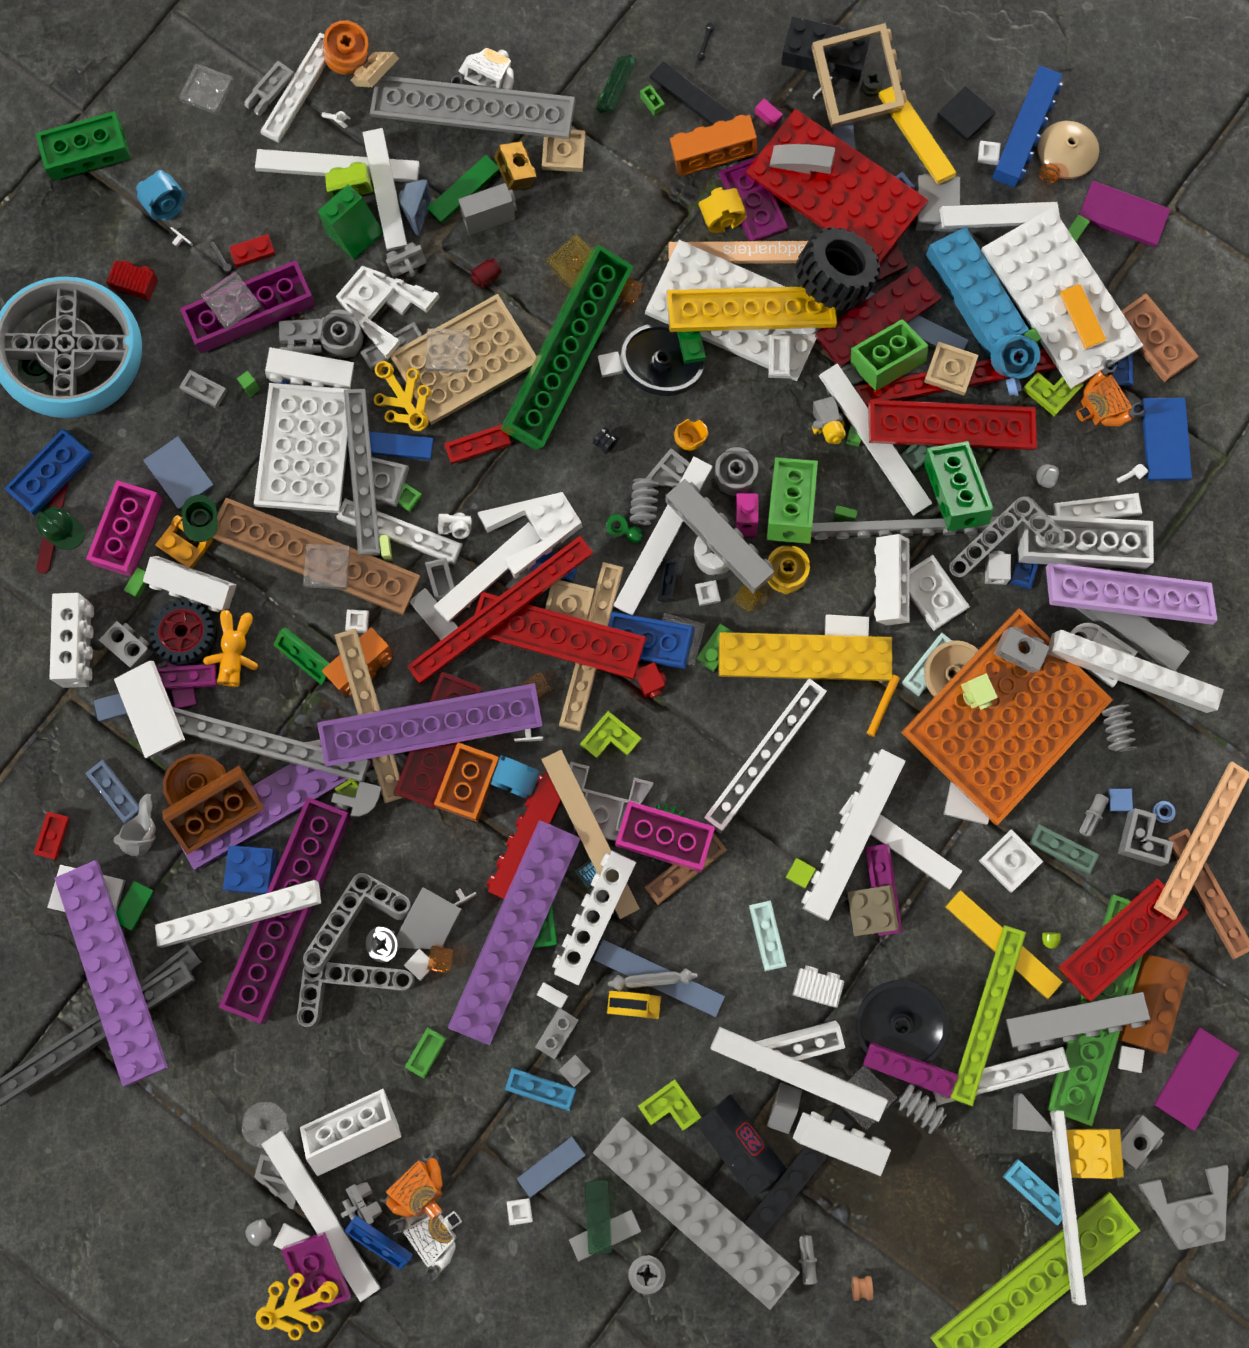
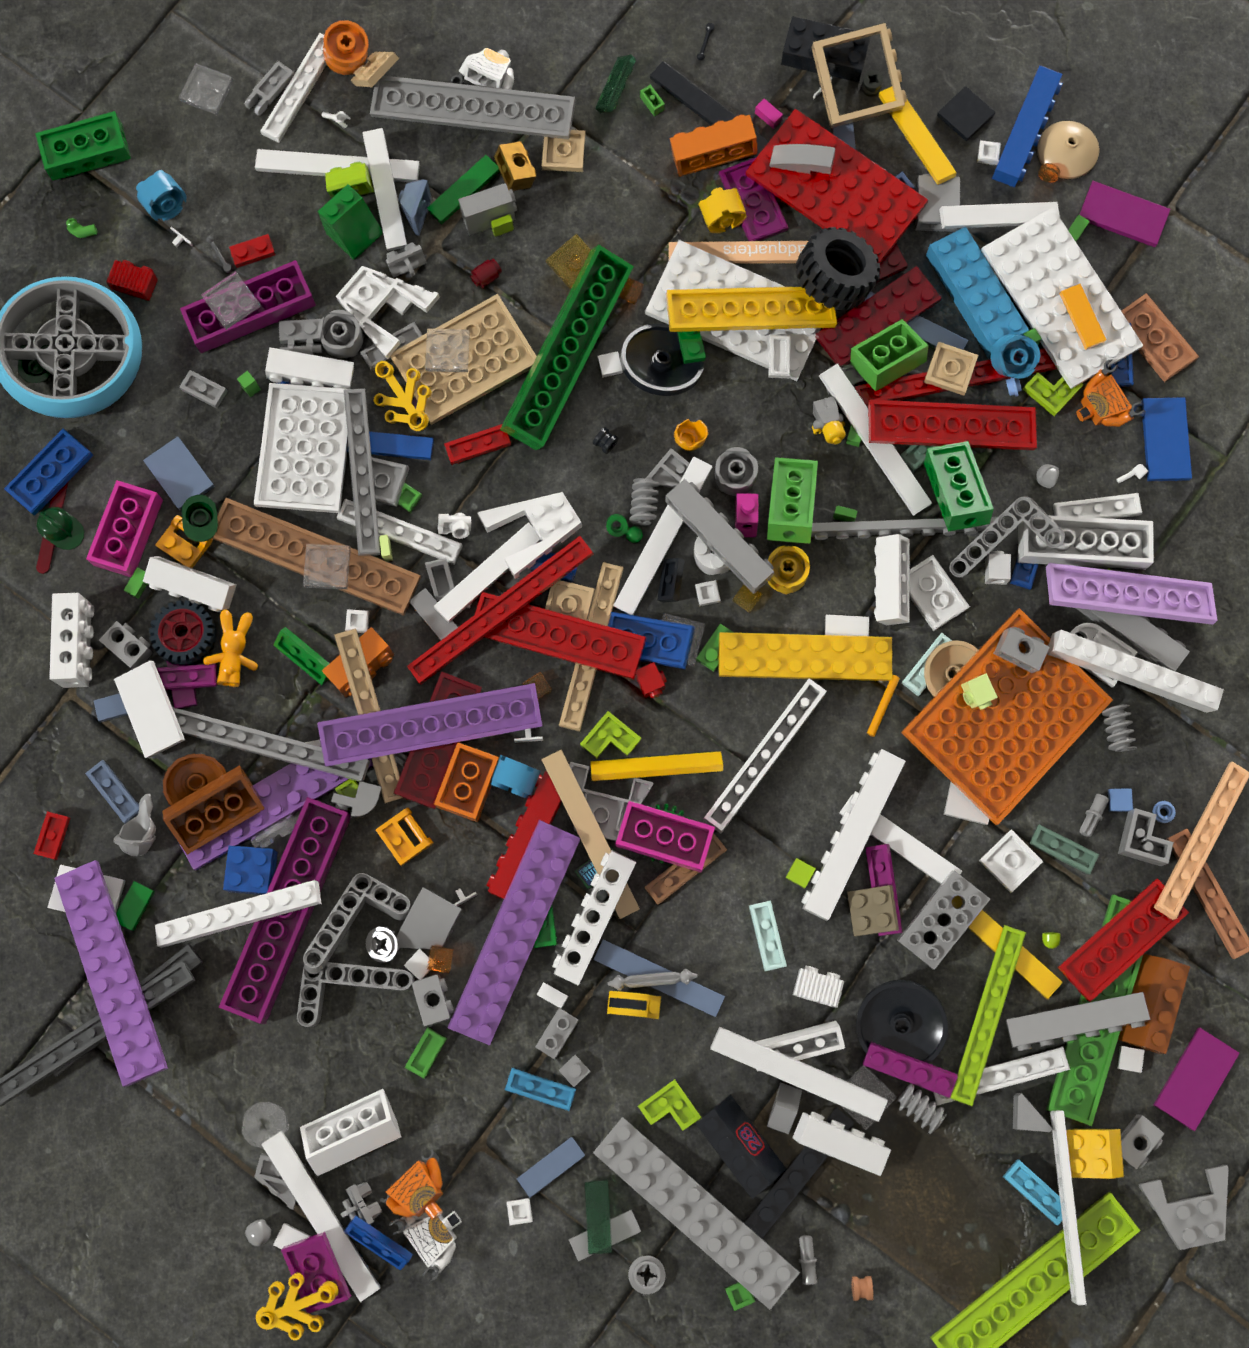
(80, 231): none -> bright green arm
(267, 835): none -> clear plate
(398, 841): none -> light orange plate
(422, 990): none -> light grey brick
(502, 225): none -> lime tile
(656, 766): none -> yellow tile
(739, 1296): none -> bright green tile
(958, 921): none -> light grey brick

